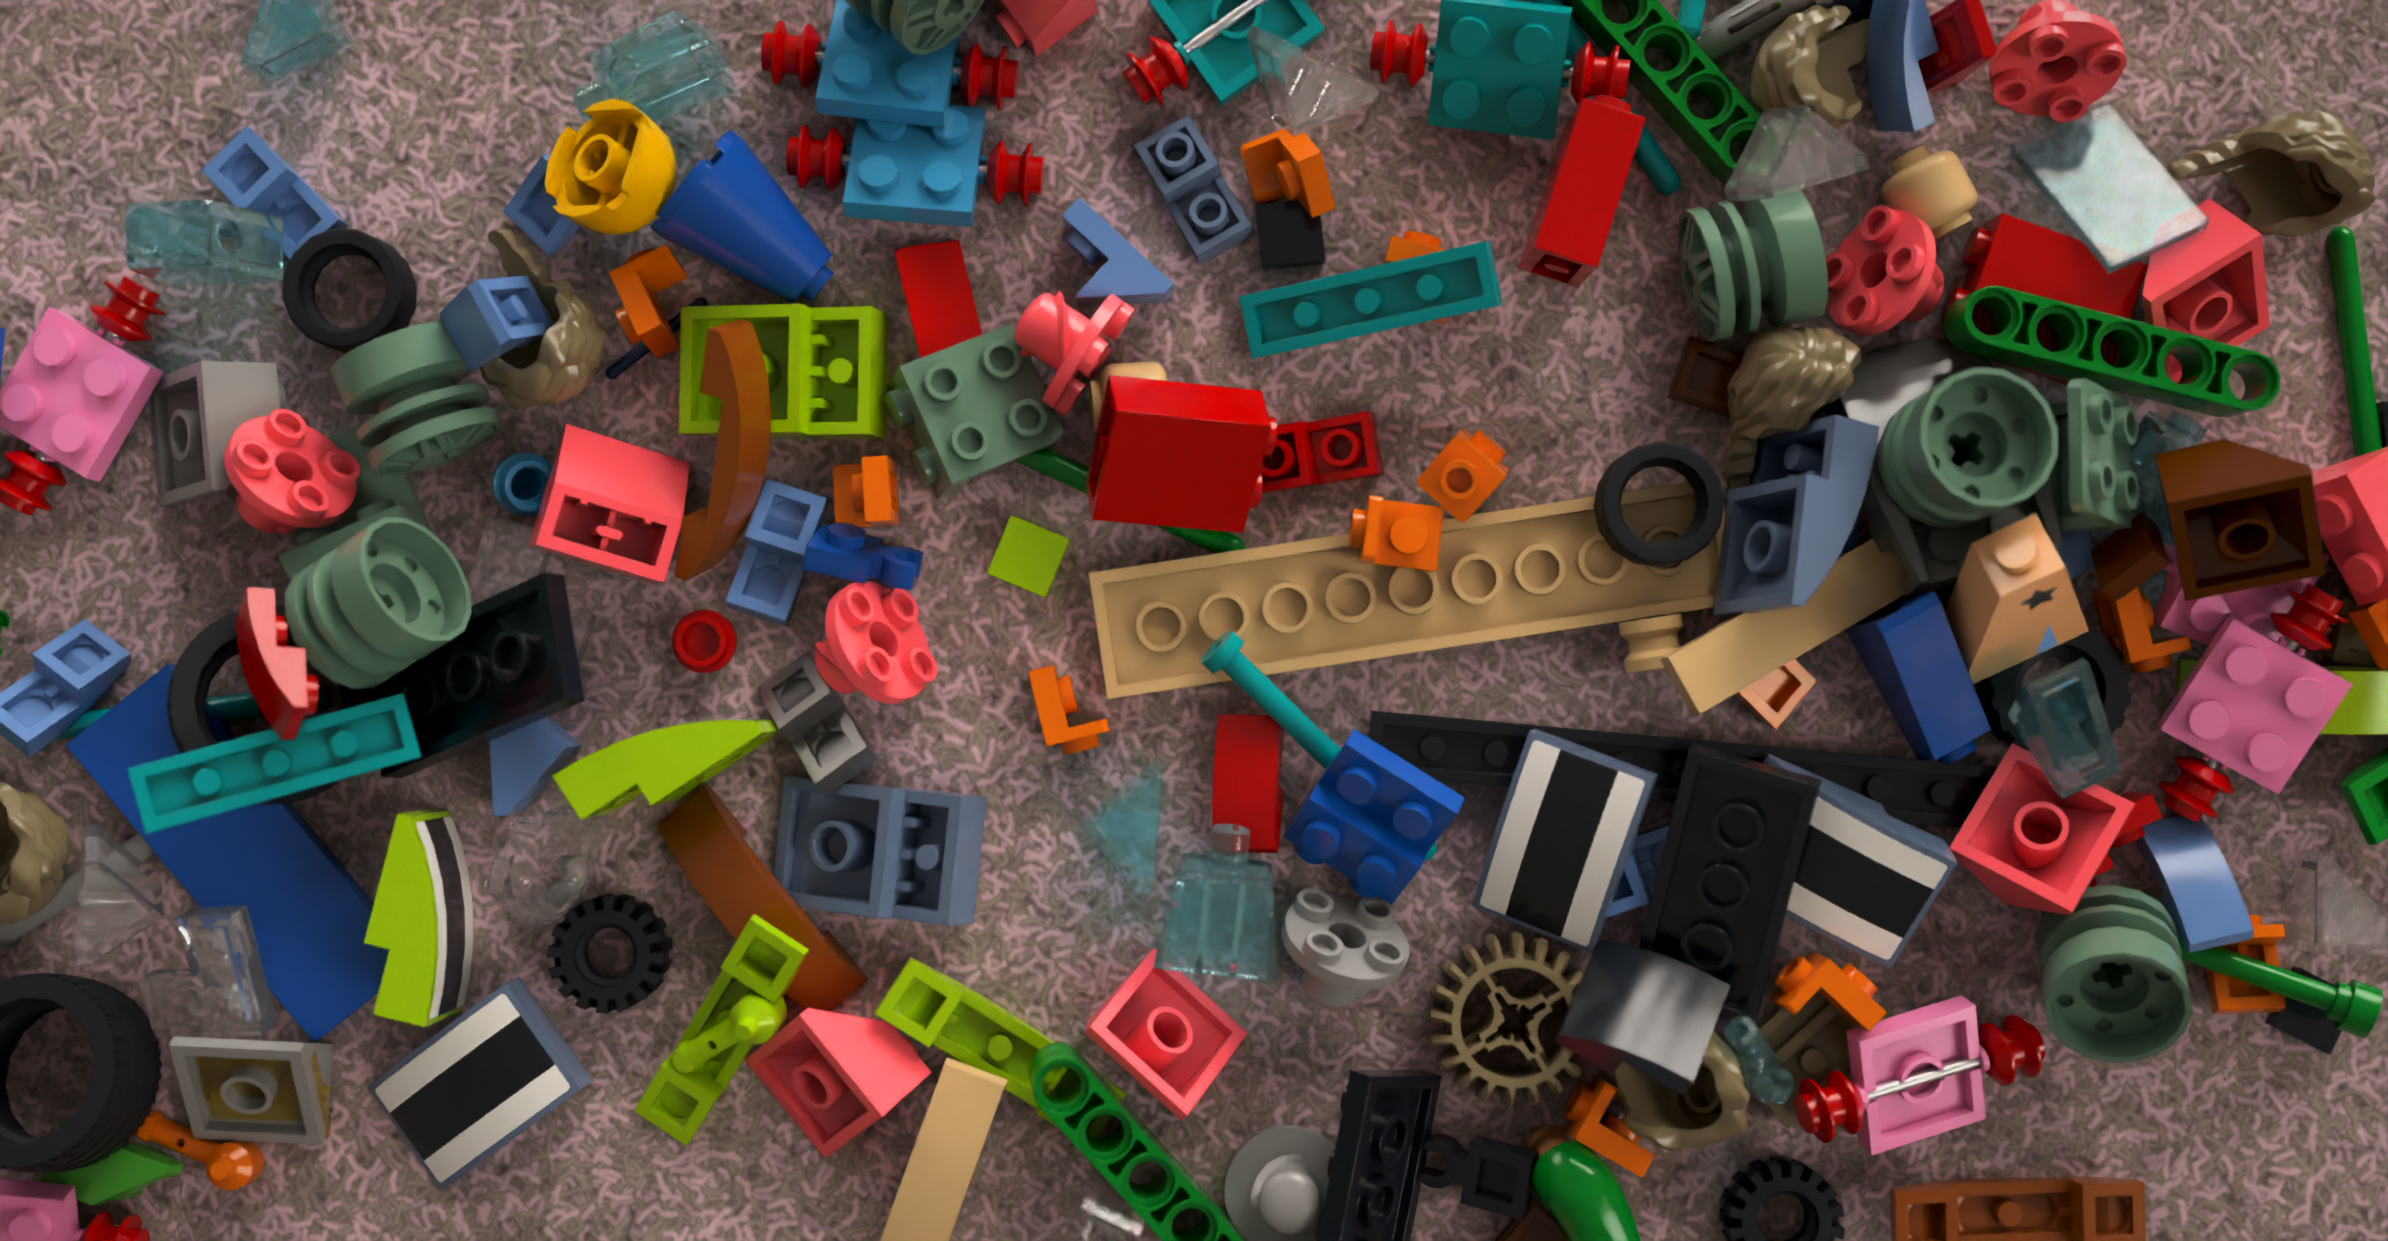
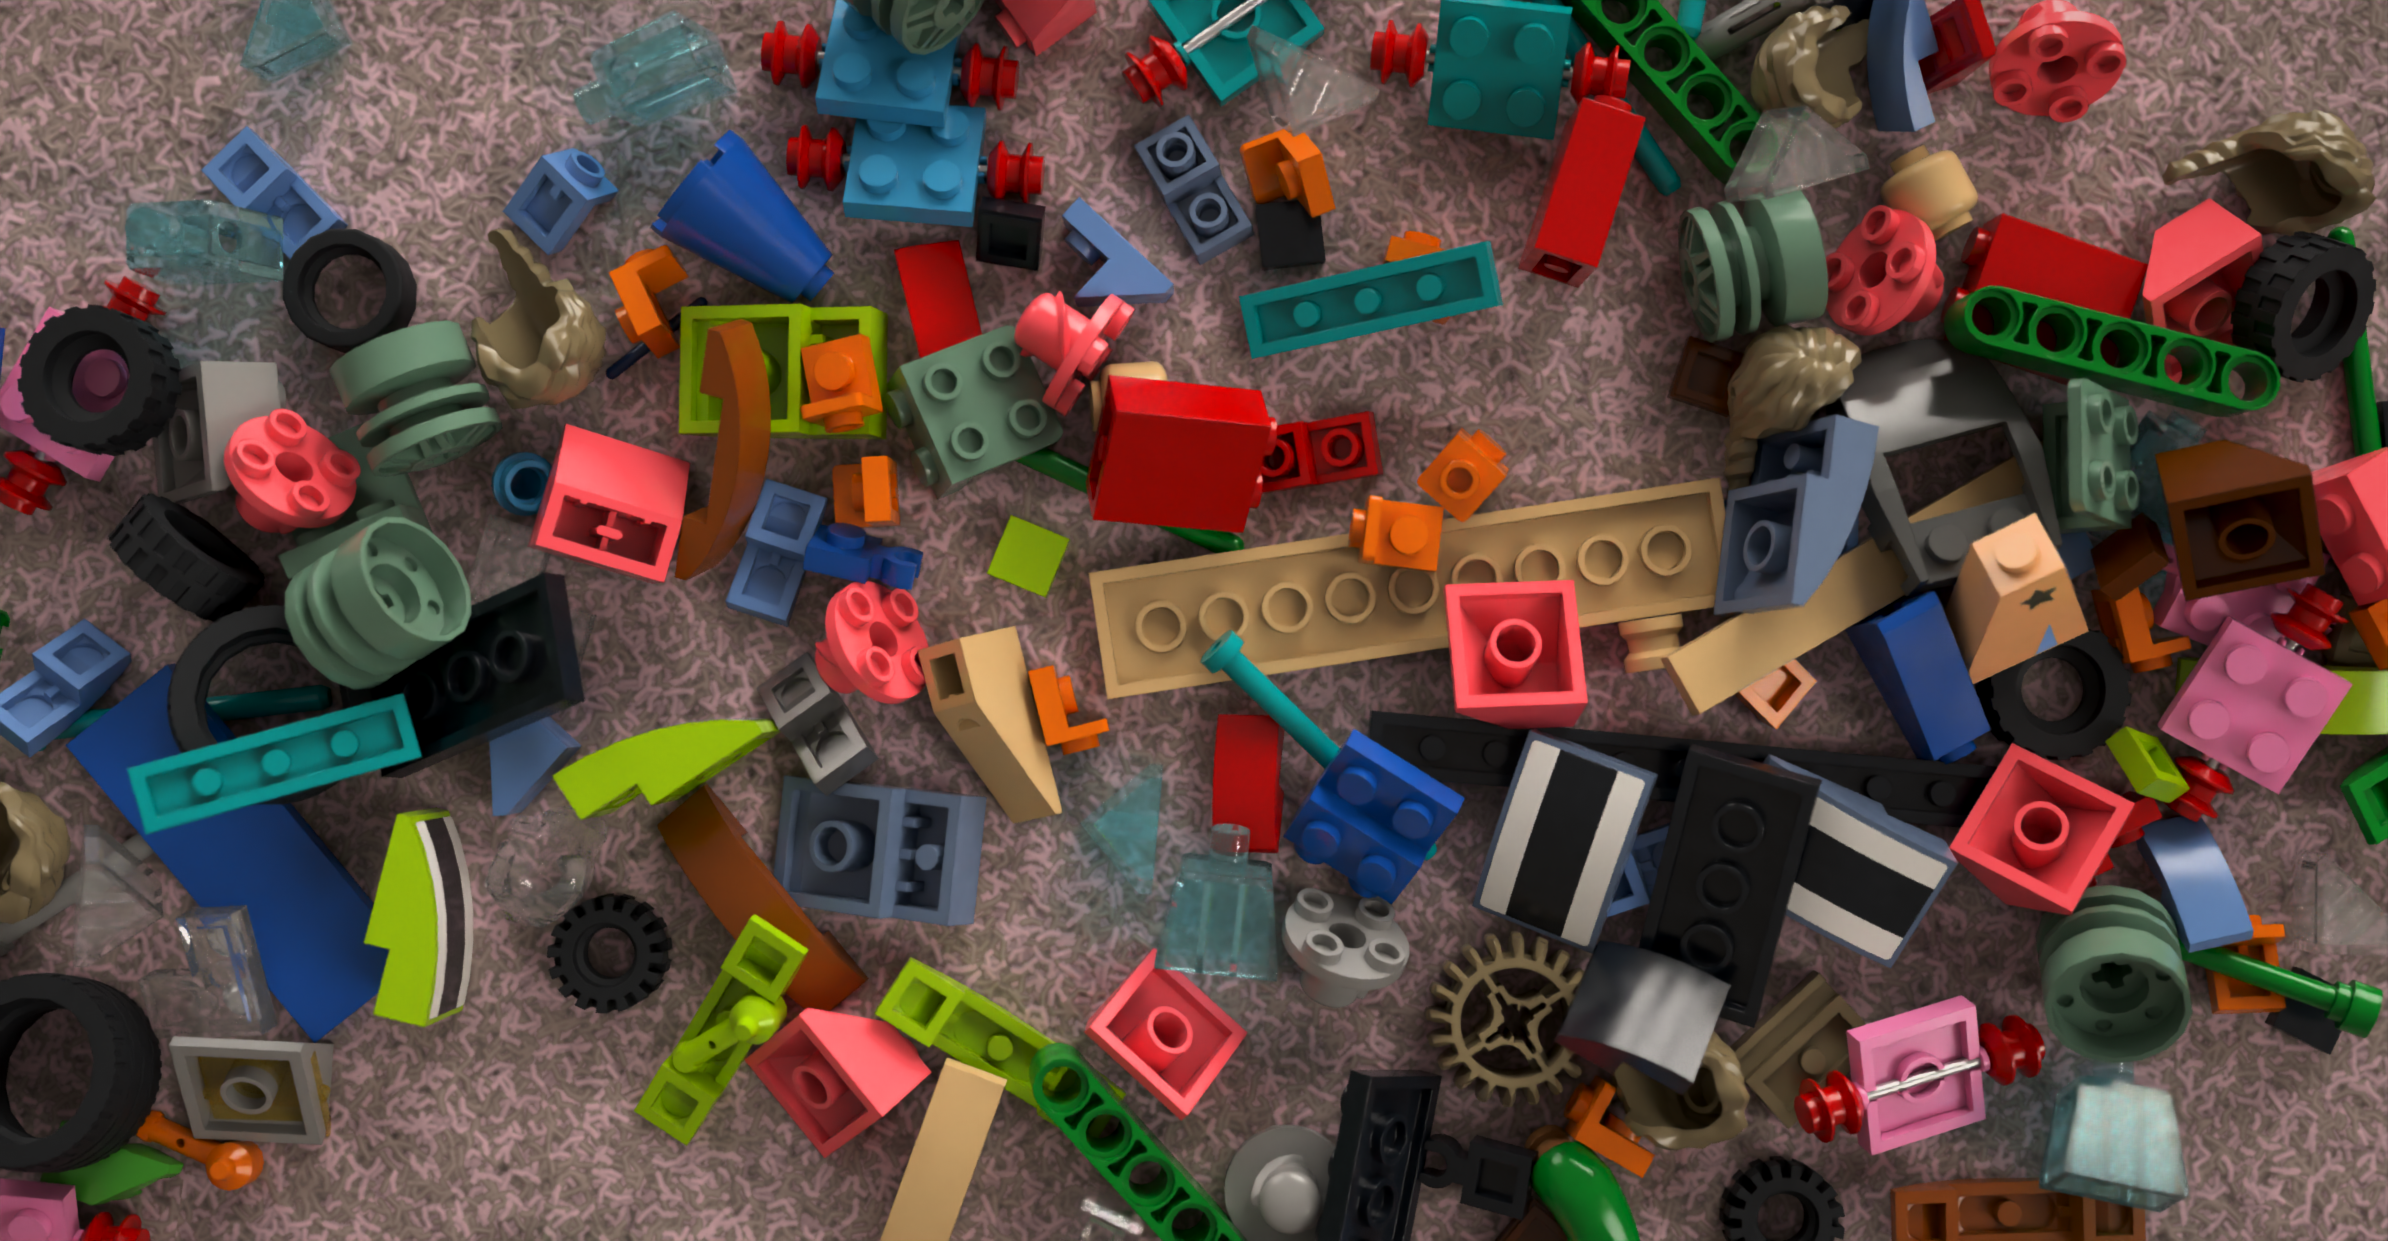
(50, 372): none -> black tyre
(185, 558): none -> black tyre
(271, 669): red slope -> none
(480, 1082): slope -> none
(494, 318): medium blue slope -> none
(612, 170): yellow cylinder -> none
(704, 641): red plate -> none
(841, 383): none -> orange bracket
(990, 713): none -> tan slope
(1010, 233): none -> black tile
(1516, 653): none -> coral slope
(1706, 490): black tyre -> none
(1758, 1062): clear light blue arm -> none
(1844, 988): orange bracket -> none
(2000, 443): sand green wheel -> none
(2066, 728): clear light blue slope -> none
(2109, 188): clear light blue piece -> none
(2115, 1141): none -> clear light blue torso
(2147, 765): none -> lime tile
(2336, 313): none -> black tyre

